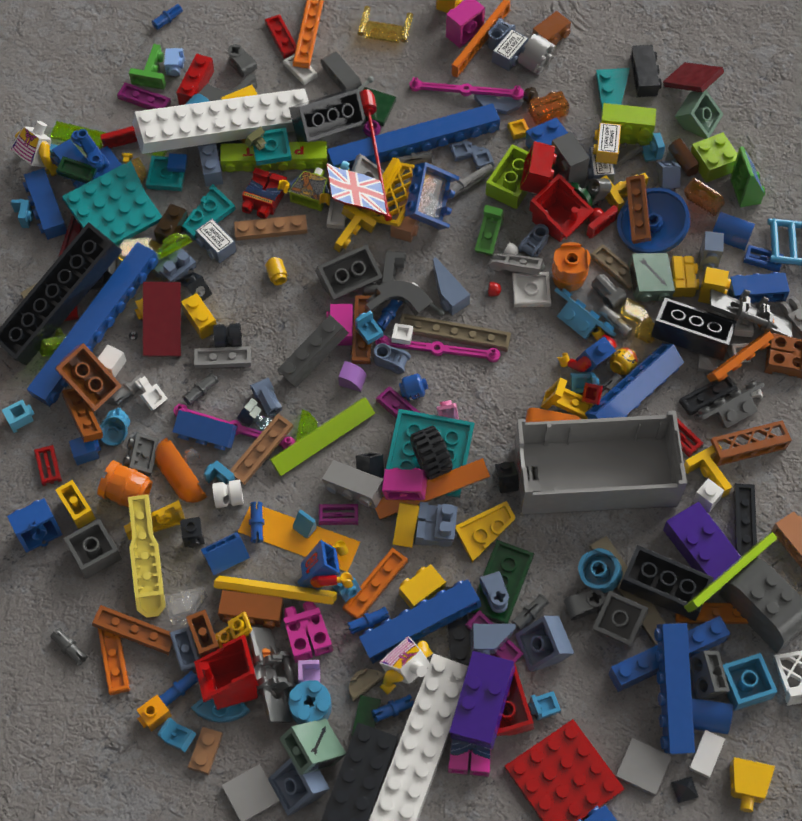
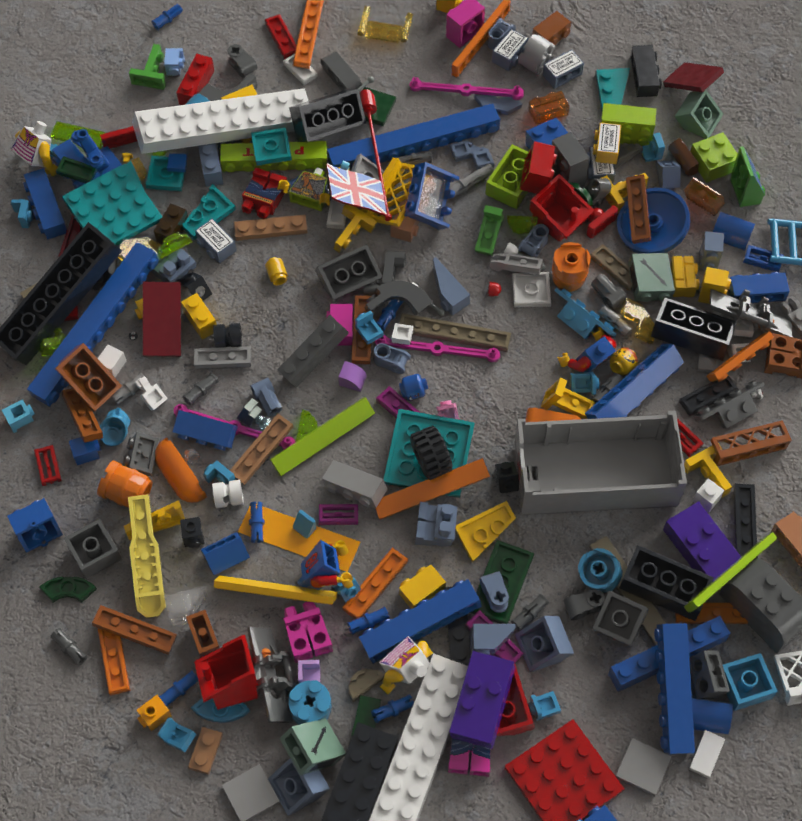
(67, 587): none -> dark green tile
(75, 504): yellow brick -> none
(142, 97): magenta tile -> none
(185, 648): sand blue slope -> none
(236, 627): yellow slope -> none
(256, 139): olive tile -> none
(259, 608): dark orange brick -> none
(371, 463): black panel -> none
(376, 127): magenta plate -> none
(404, 484): dark pink brick -> none
(405, 525): yellow slope -> none
(518, 129): yellow tile -> none
(521, 224): none -> clear neon green tile
(529, 94): dark brown plate -> none
(563, 69): none -> brick
(592, 393): red slope -> none
(684, 789): black slope -> none
(749, 781): yellow torso -> none

